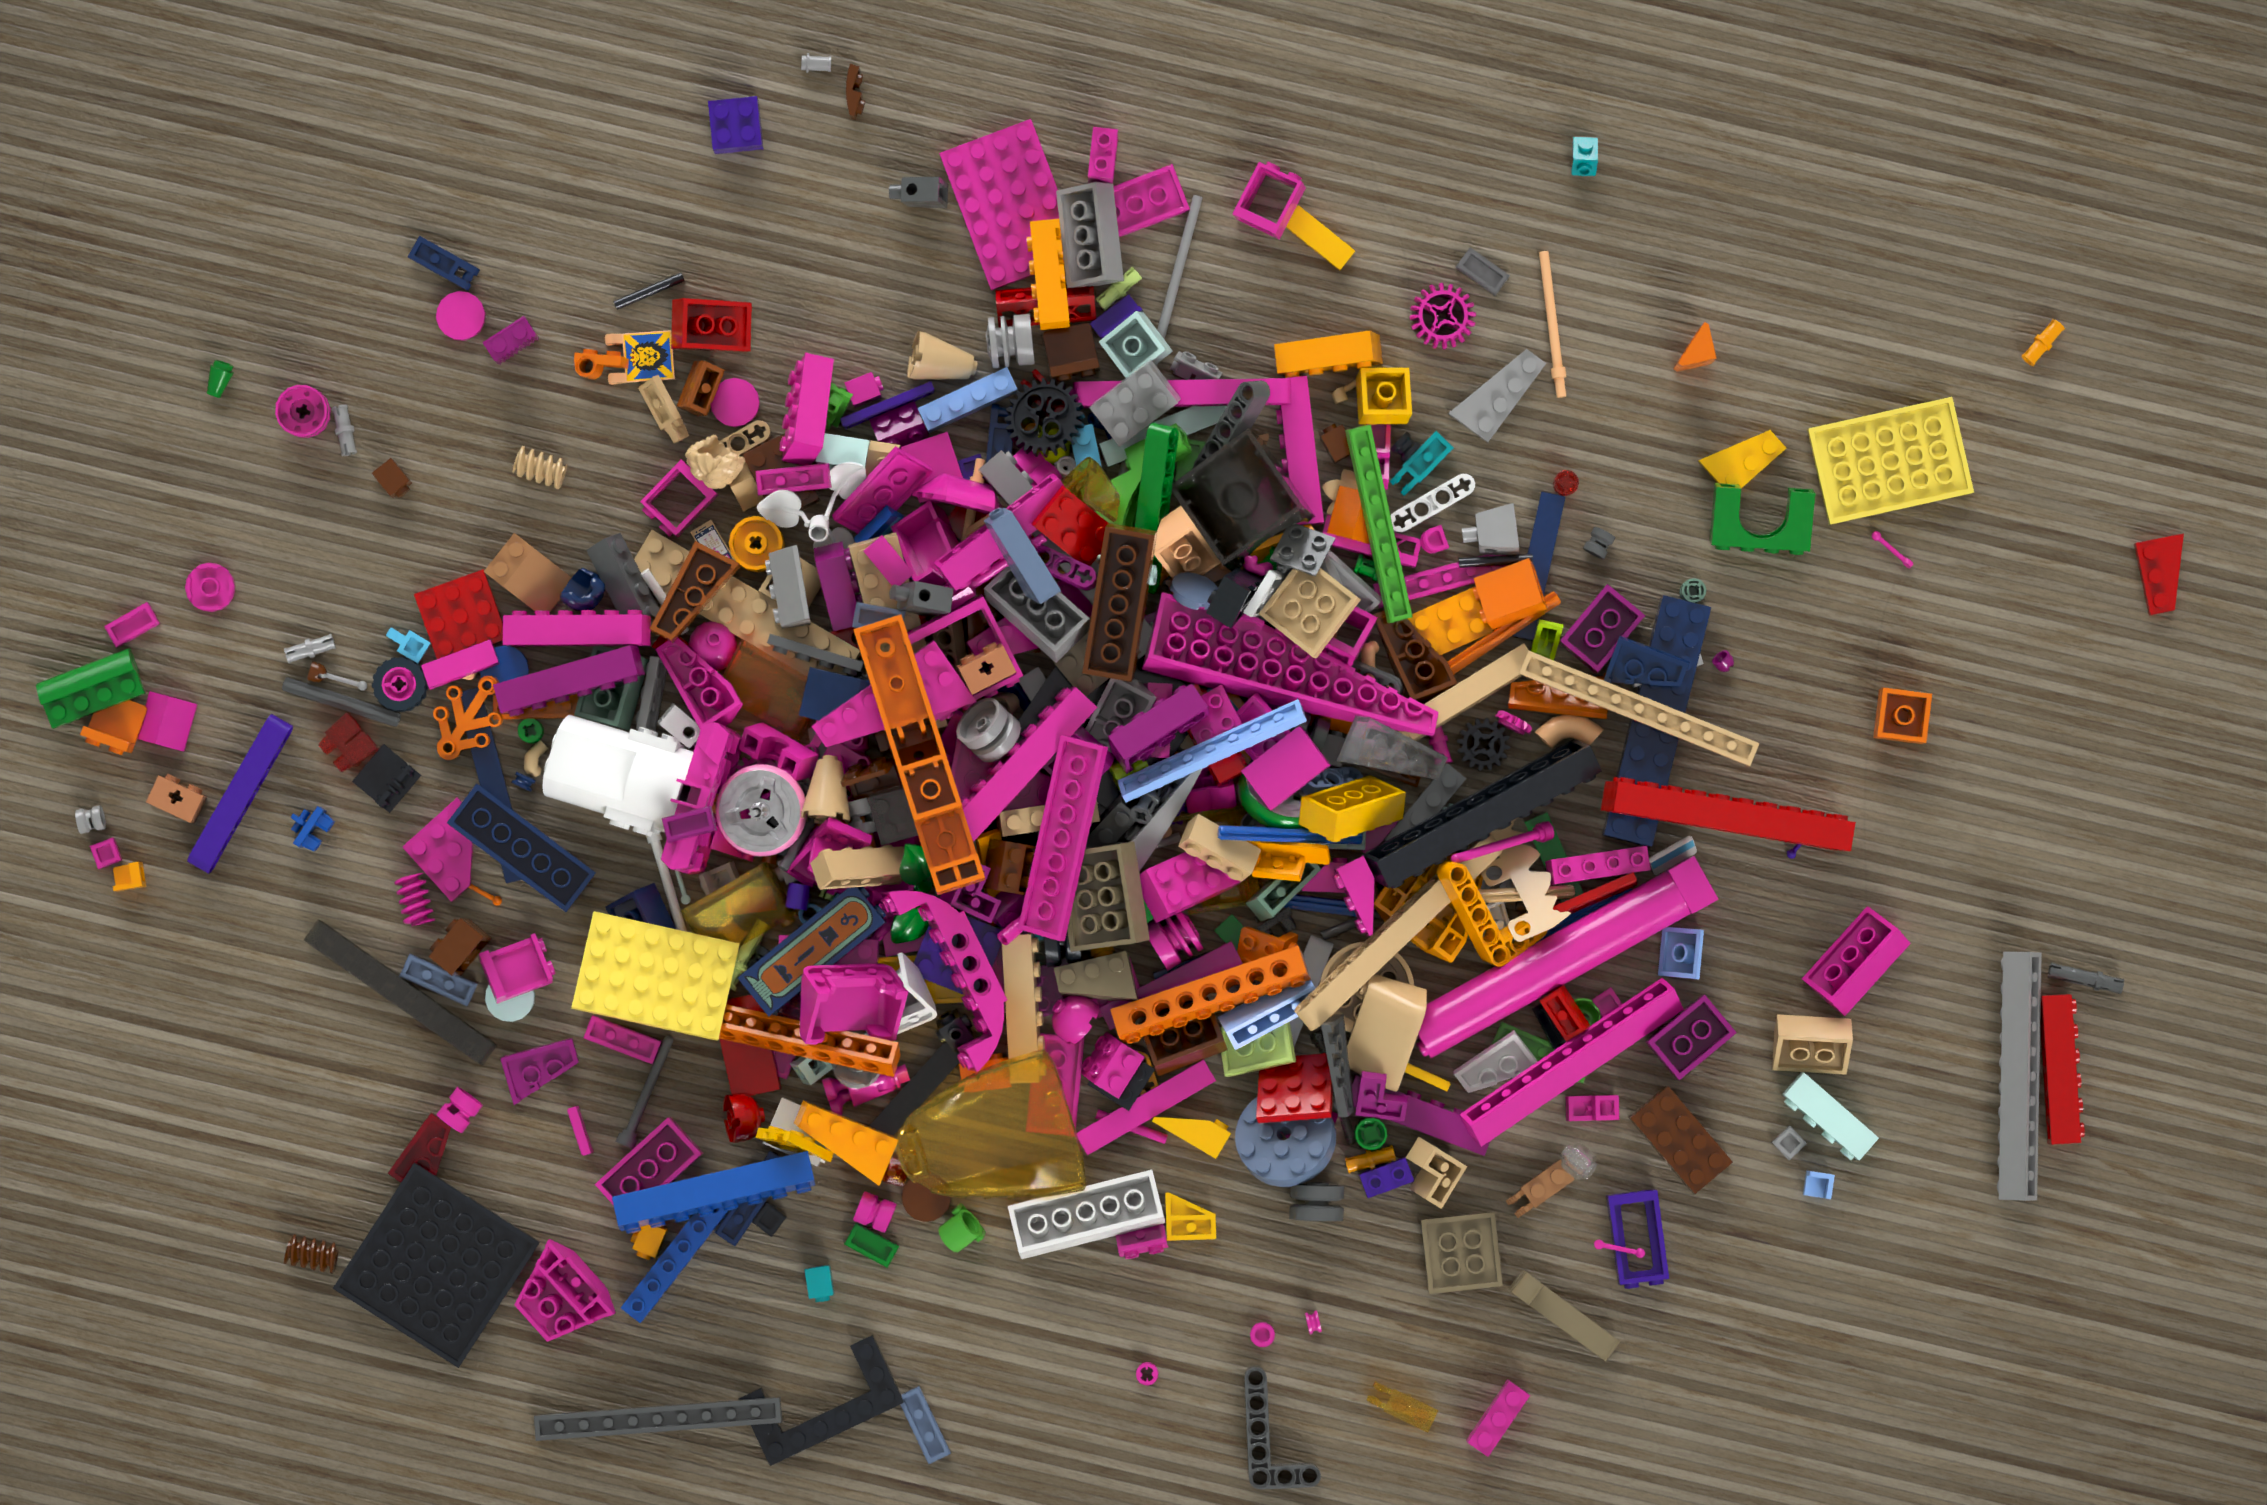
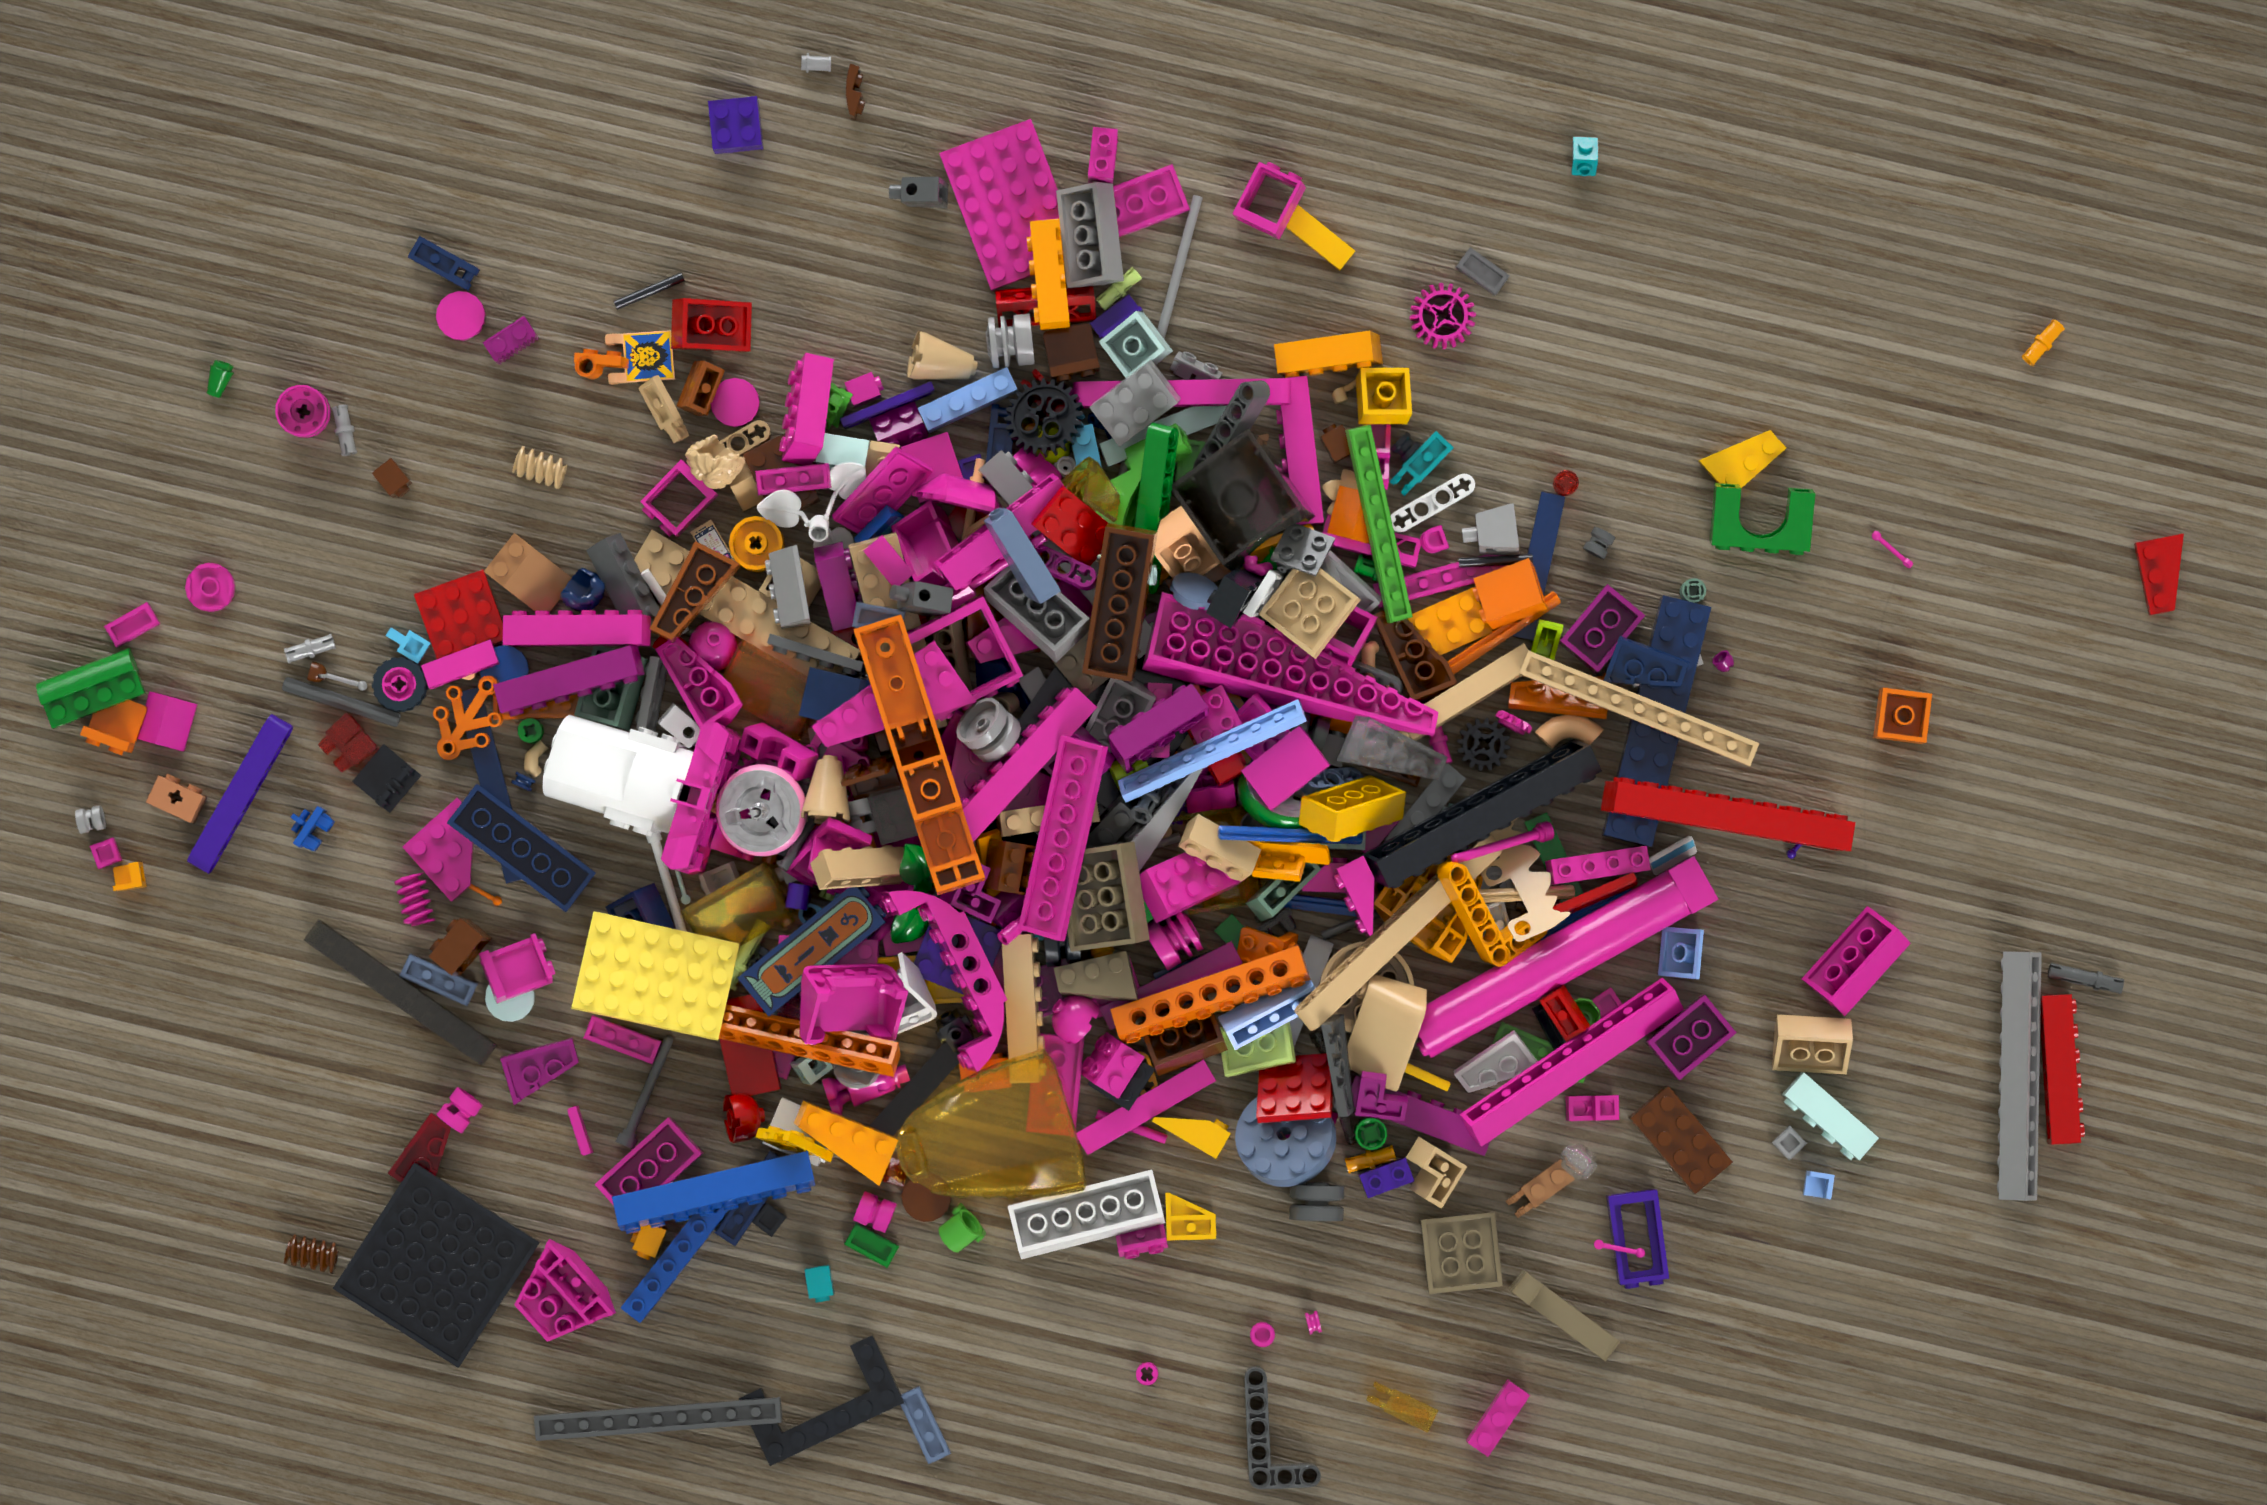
(689, 824): magenta tile -> none
(999, 669): nougat brick -> none
(1495, 399): light grey wing -> none
(1558, 372): light nougat bar -> none
(1699, 351): orange slope -> none
(1890, 460): light yellow plate -> none

